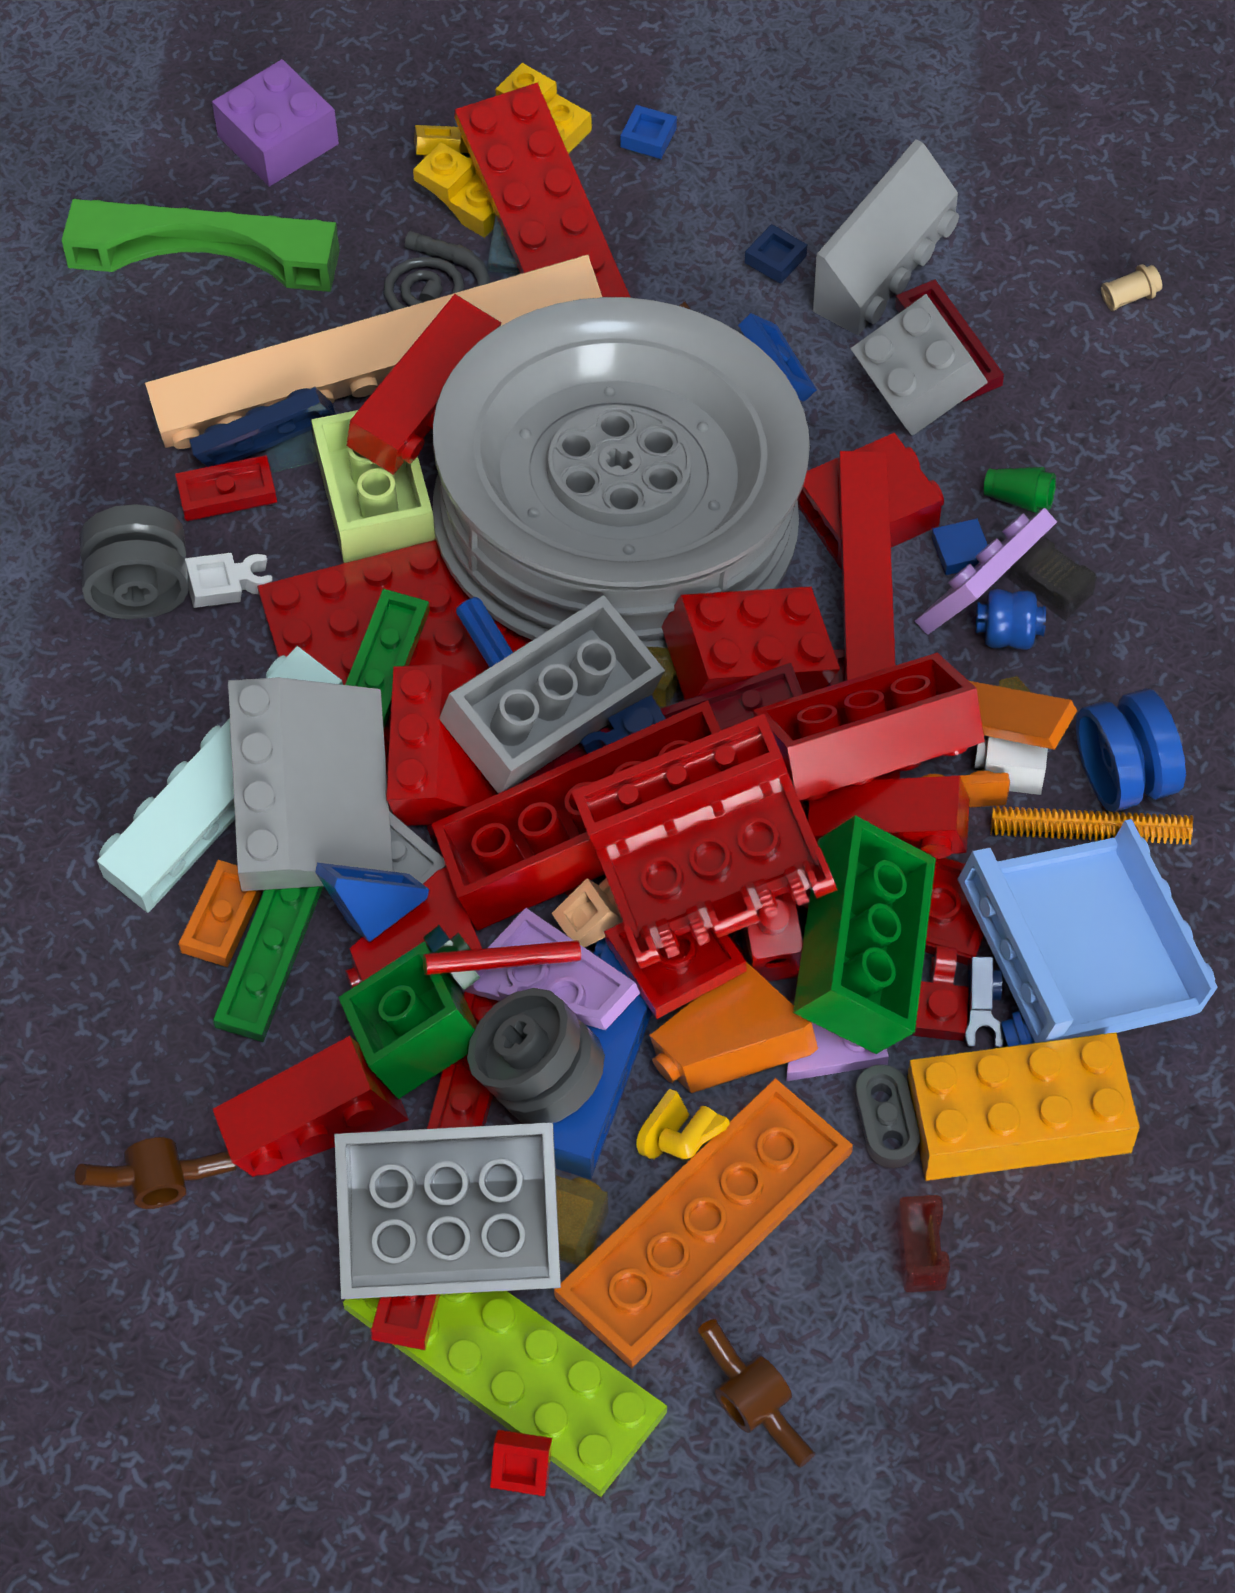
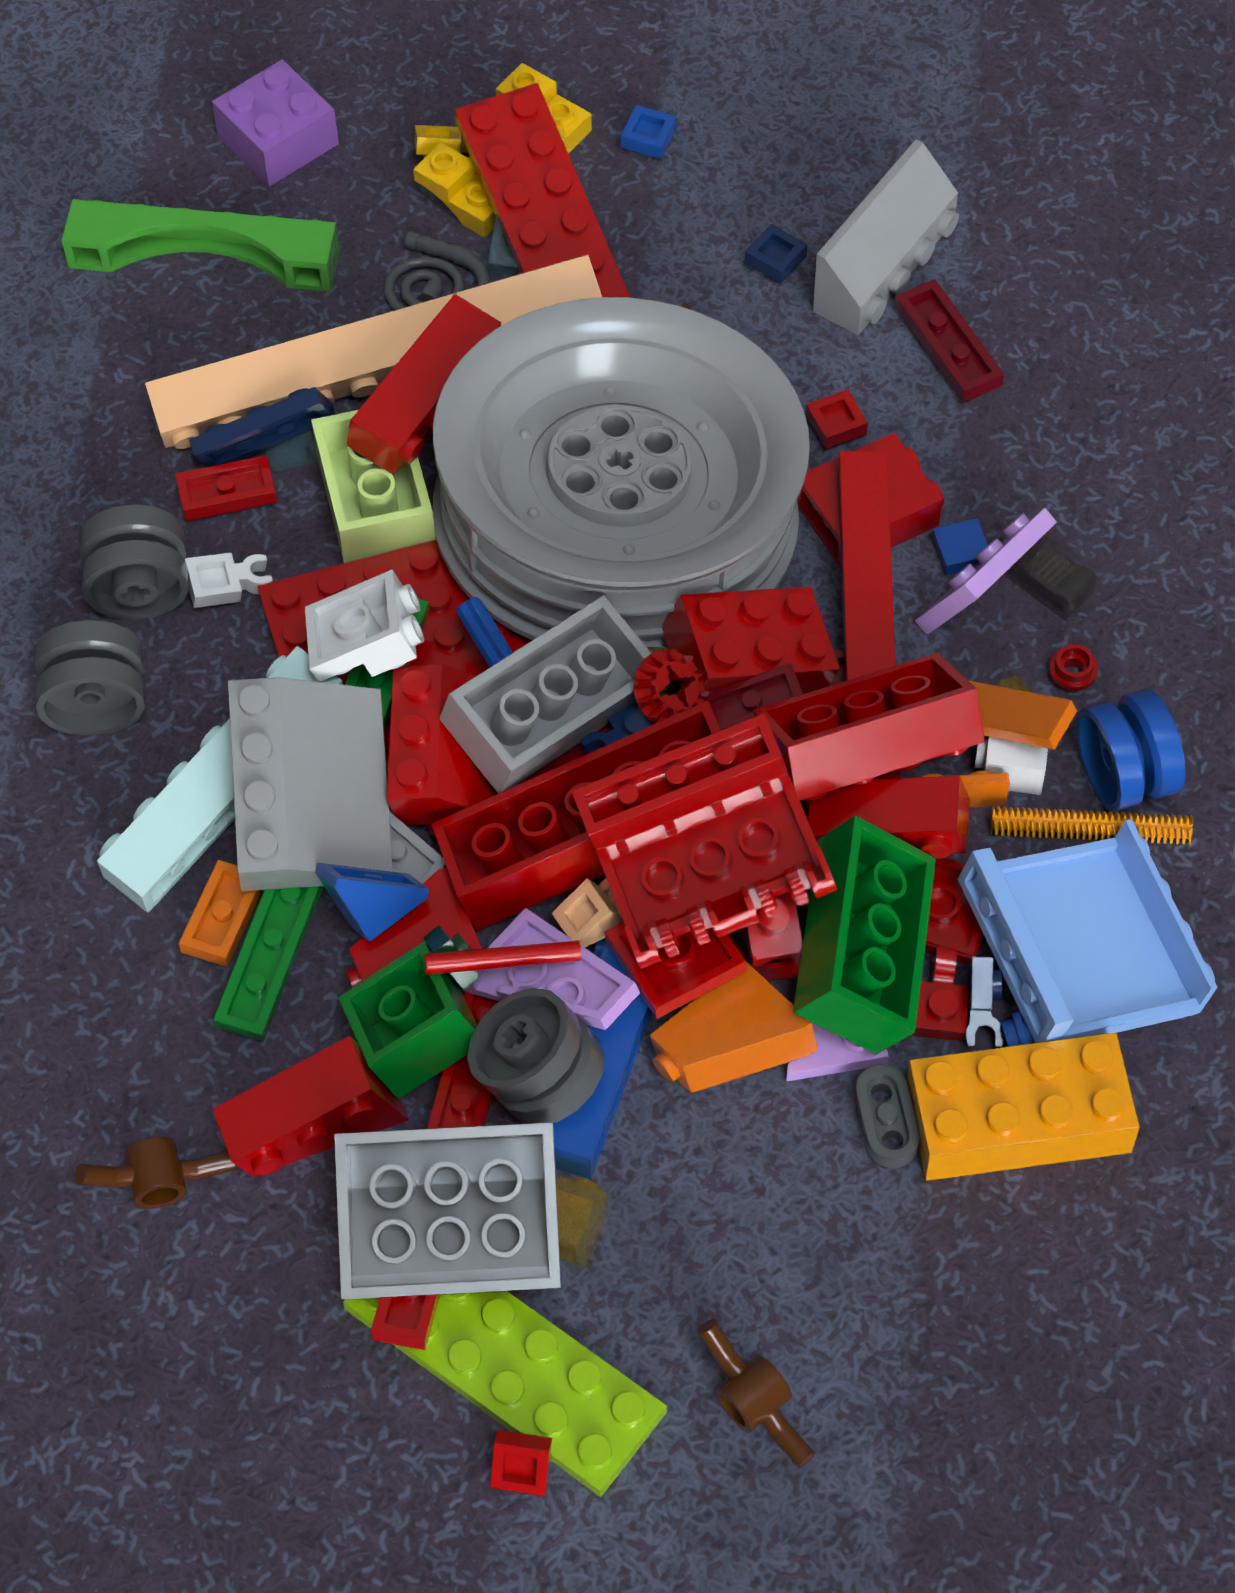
(89, 677): none -> dark grey wheel
(363, 626): none -> white plate
(654, 675): none -> red gear
(662, 1126): yellow piece -> none
(703, 1222): orange plate -> none
(773, 343): blue plate -> none
(836, 419): none -> red plate
(919, 365): light grey brick -> none
(919, 1243): clear red piece -> none
(1010, 619): blue piece -> none
(1022, 487): green cone -> none
(1073, 656): none -> red plate
(1132, 287): tan pin -> none

